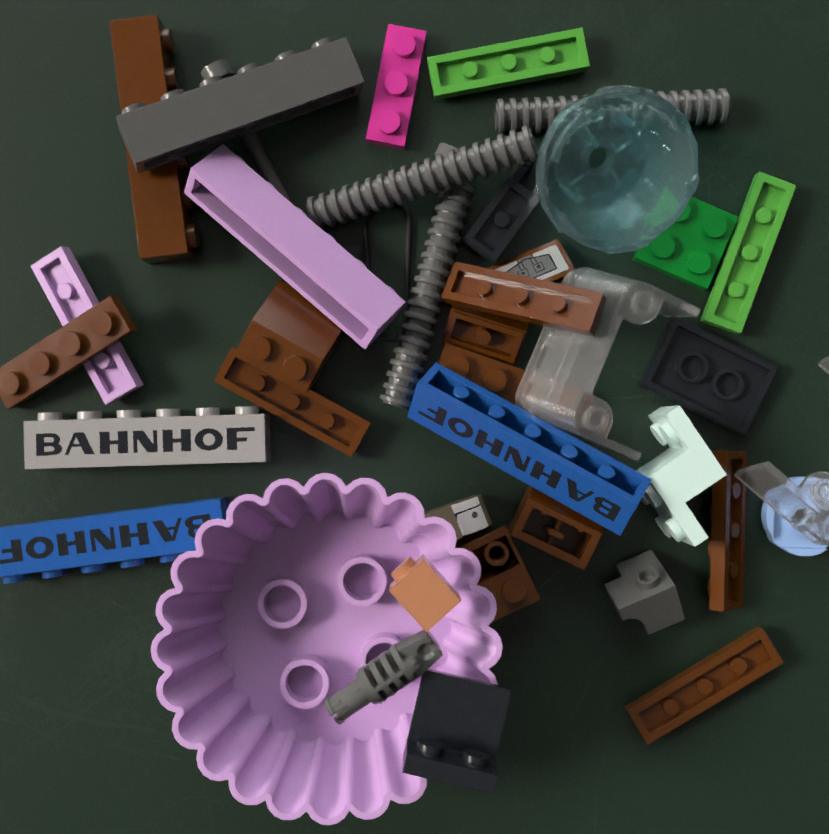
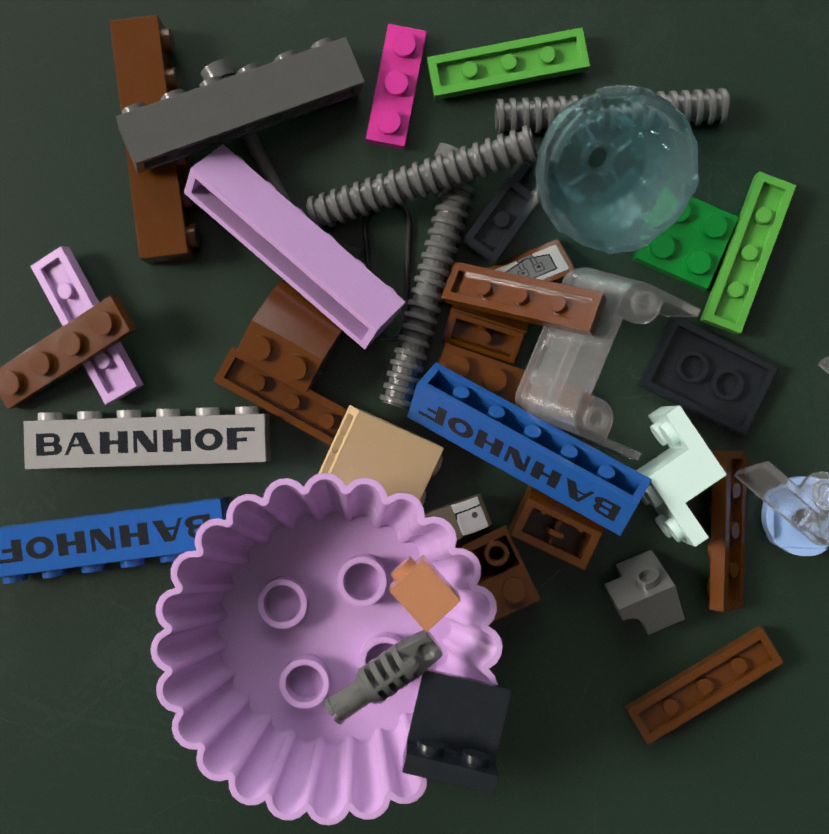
(384, 452): none -> tan brick

